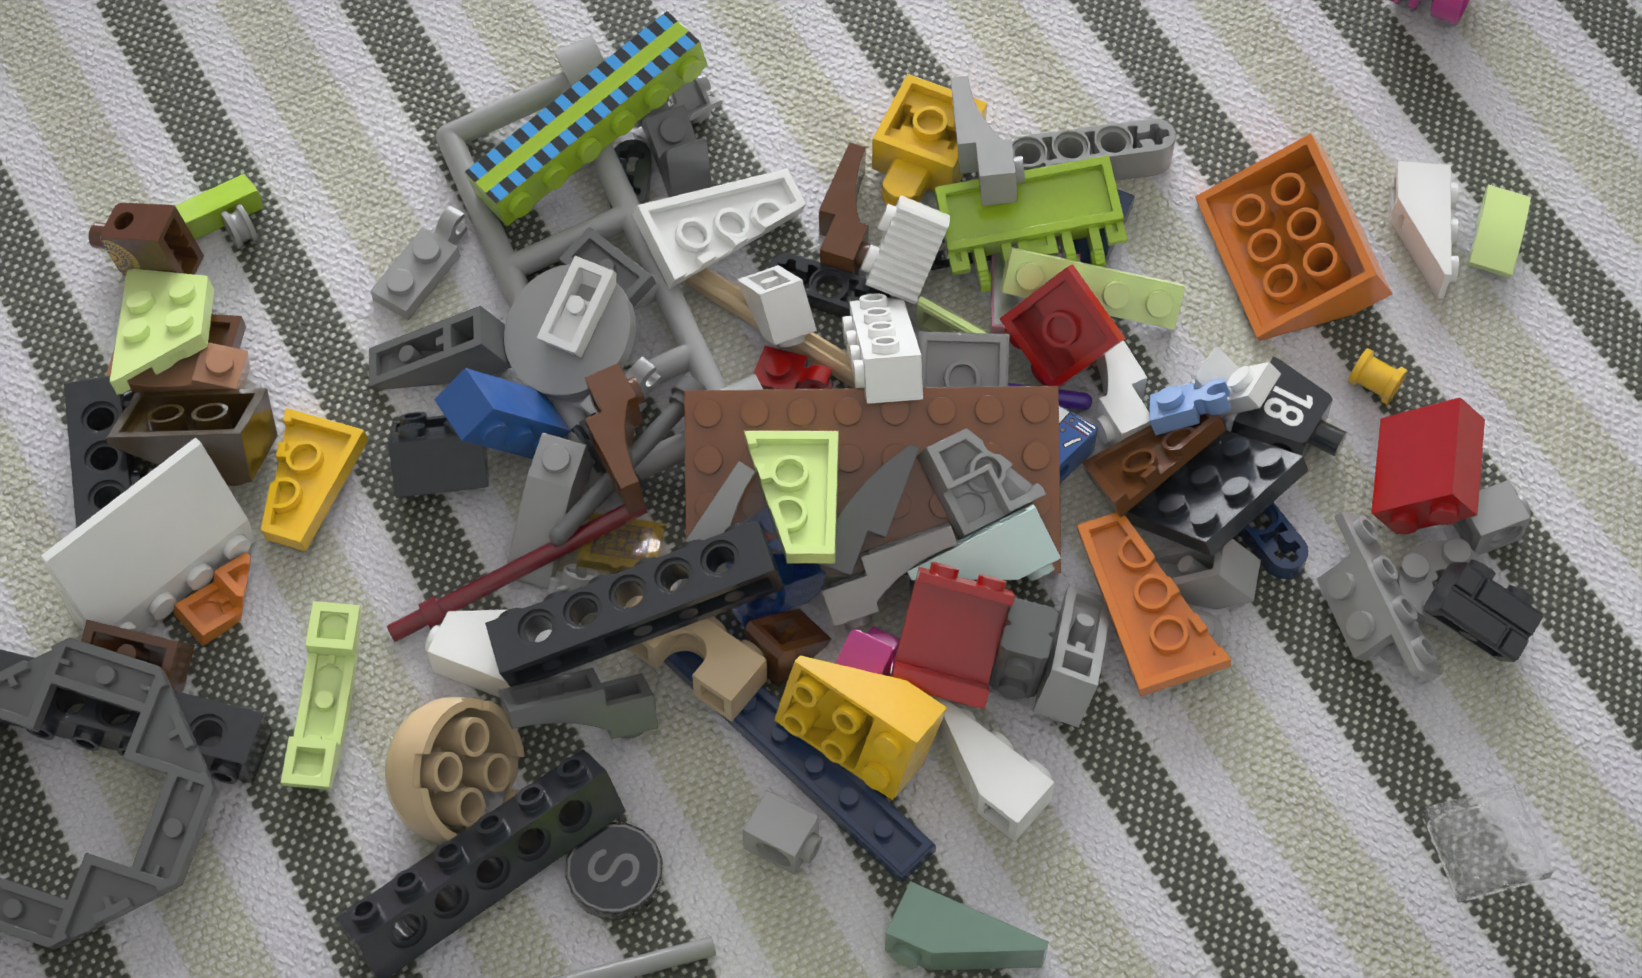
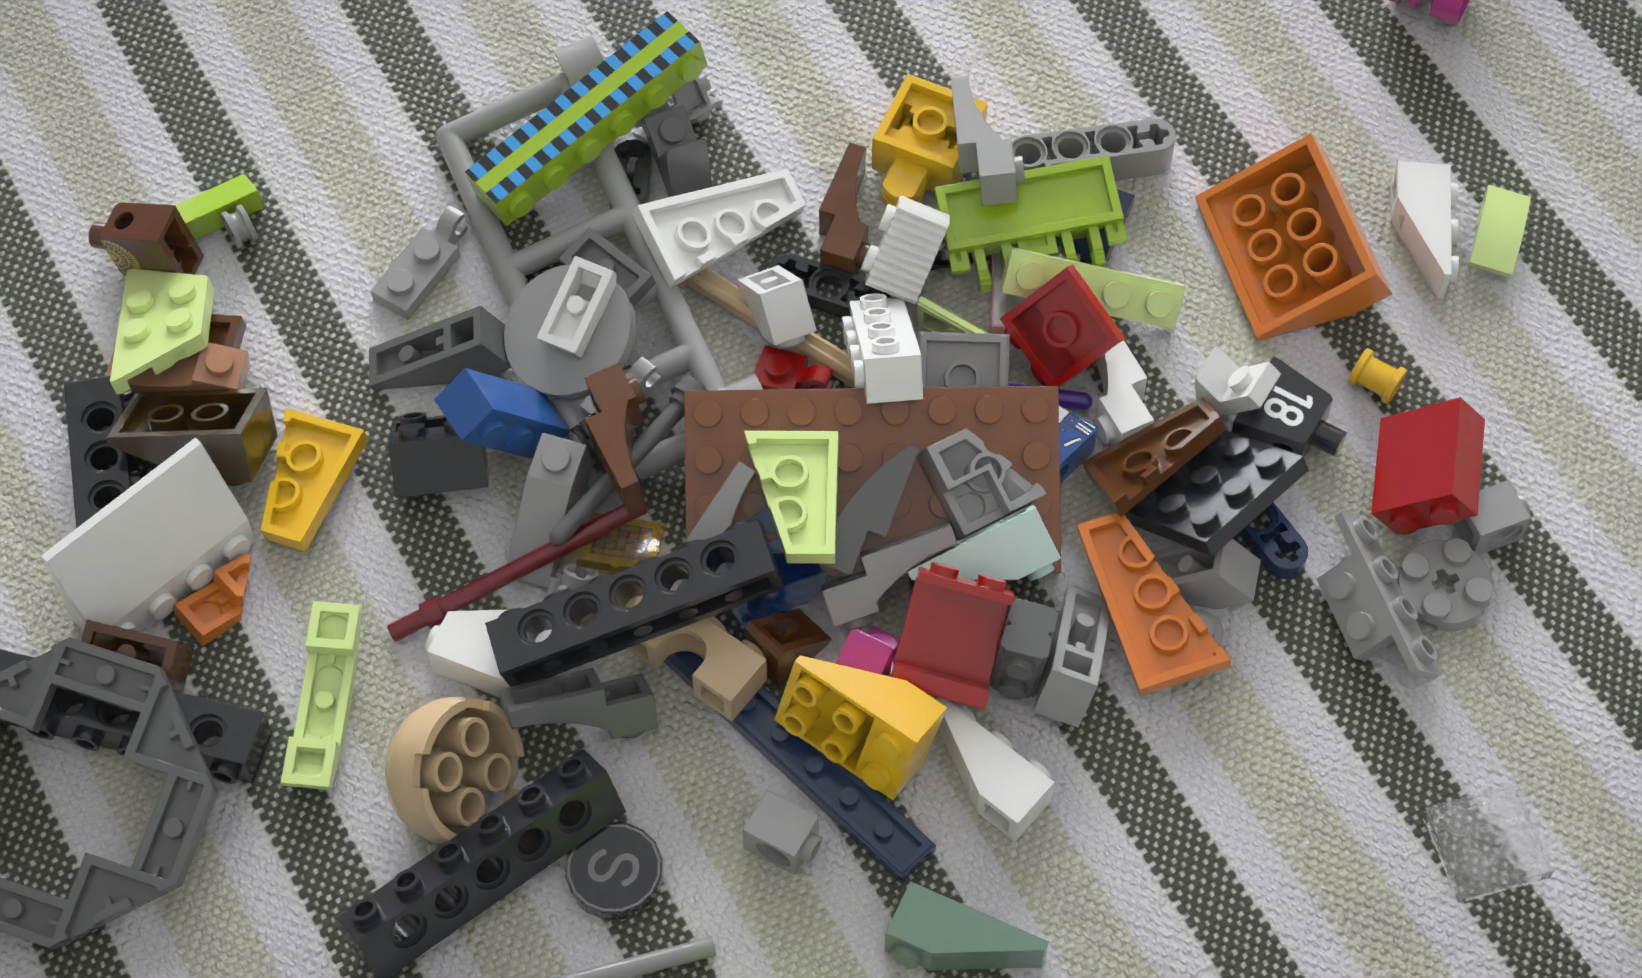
(1182, 405): medium blue plate -> none
(1483, 610): black brick -> none

